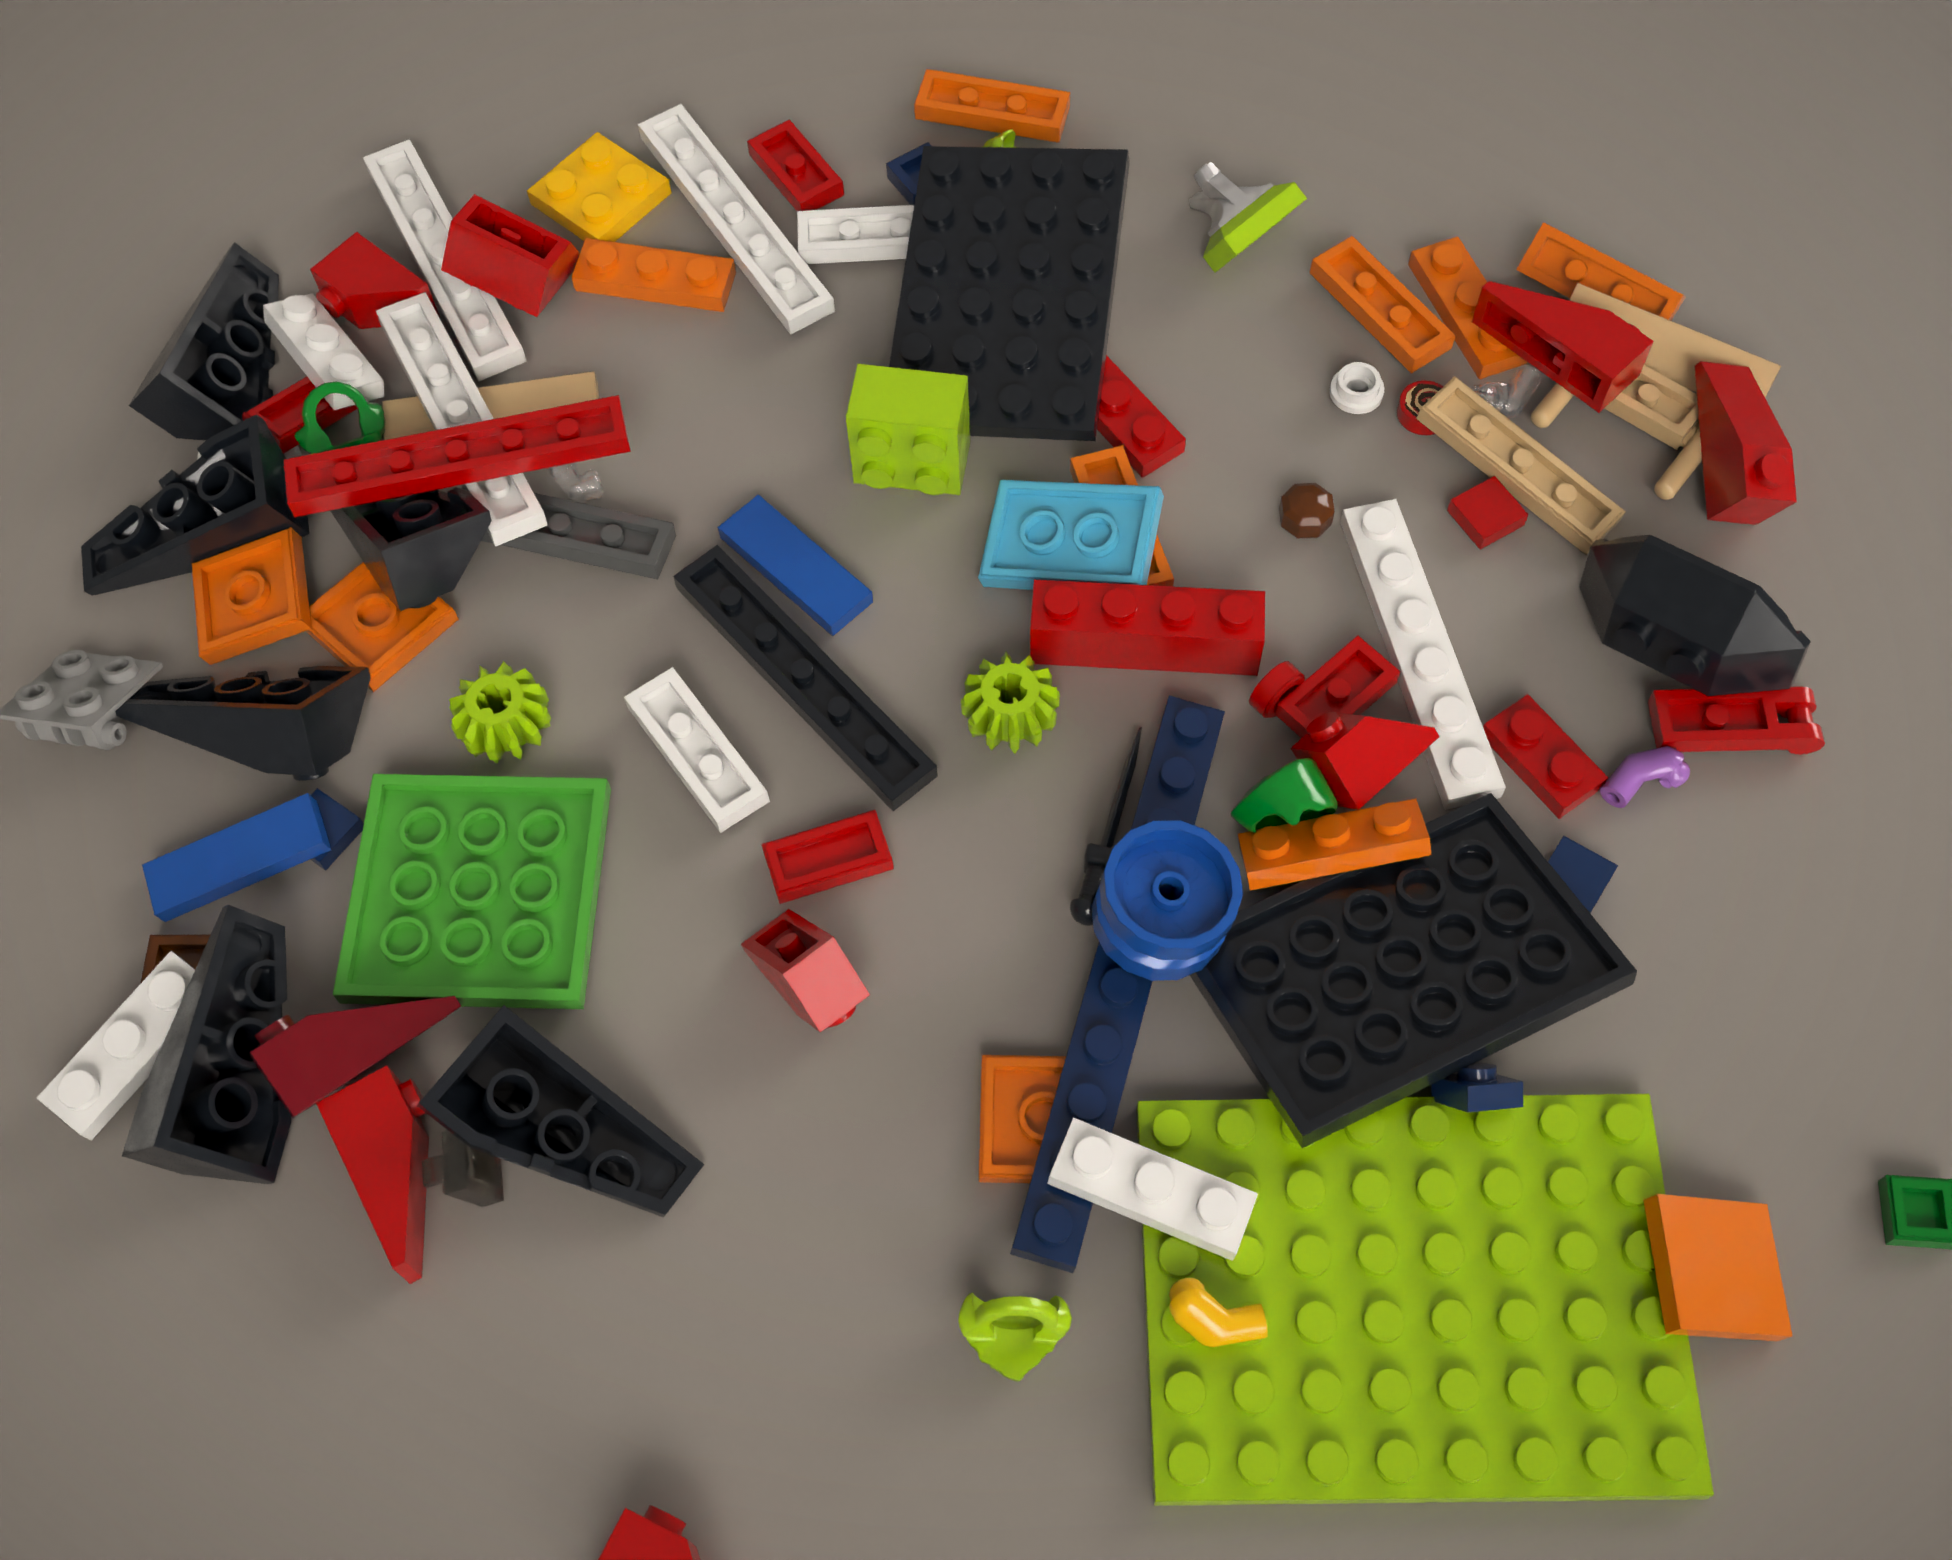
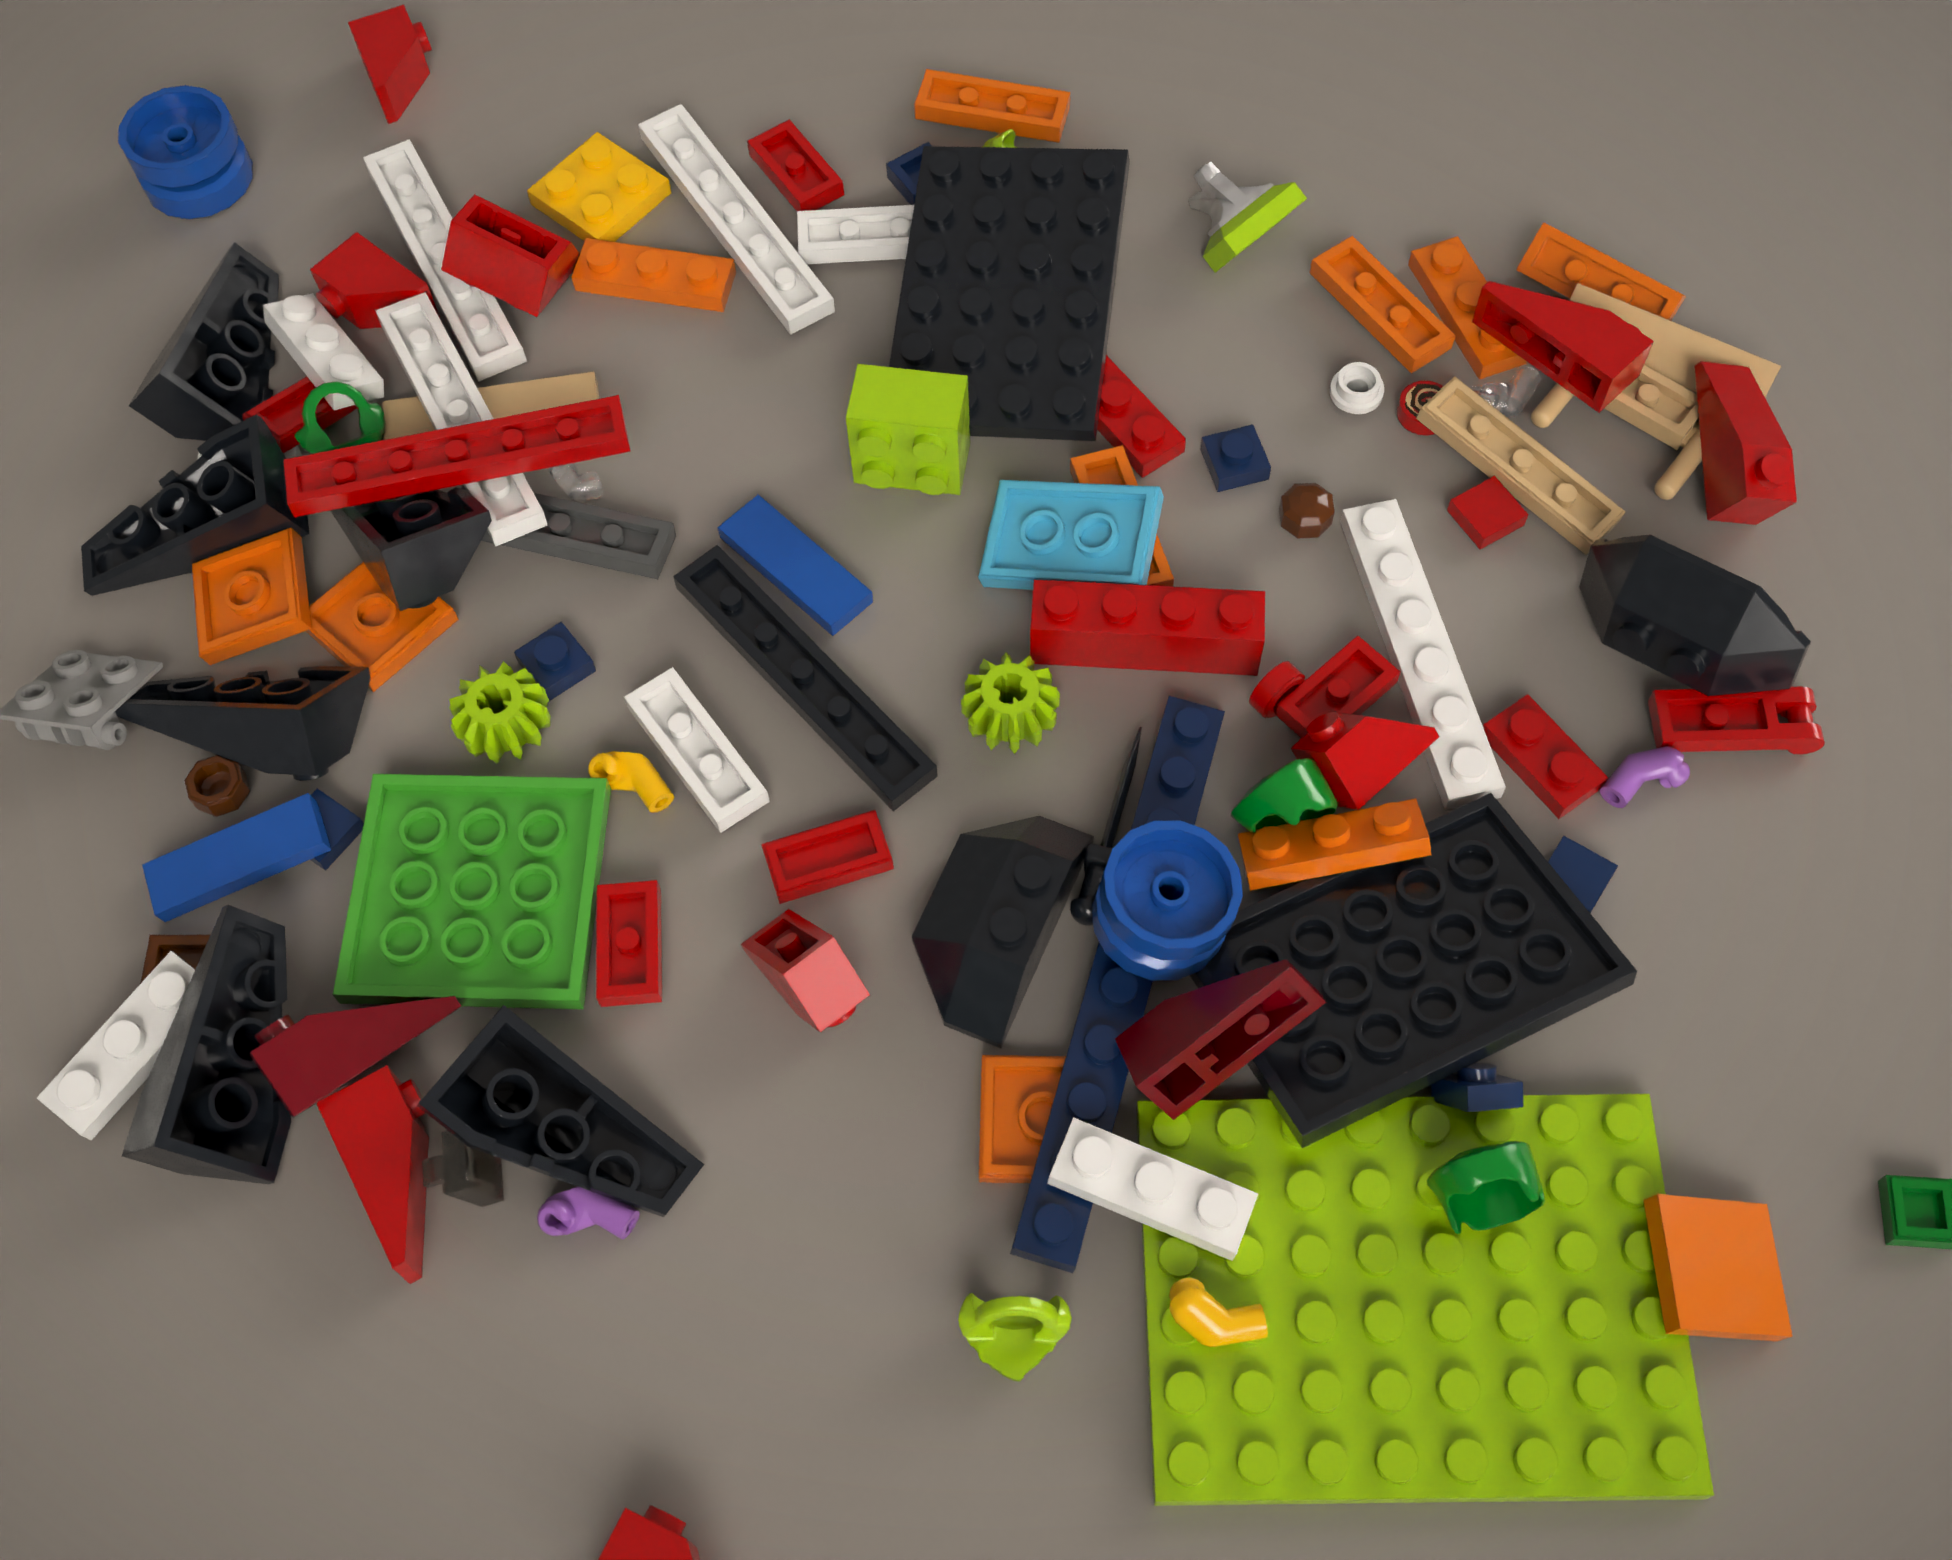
(186, 151): none -> blue wheel
(217, 785): none -> reddish brown tile
(392, 57): none -> red slope
(555, 660): none -> dark blue plate
(581, 1208): none -> medium lavender arm
(628, 944): none -> red plate
(632, 773): none -> yellow arm
(995, 920): none -> black wedge
(1212, 1032): none -> dark red slope
(1235, 458): none -> dark blue plate
(1488, 1186): none -> green hair

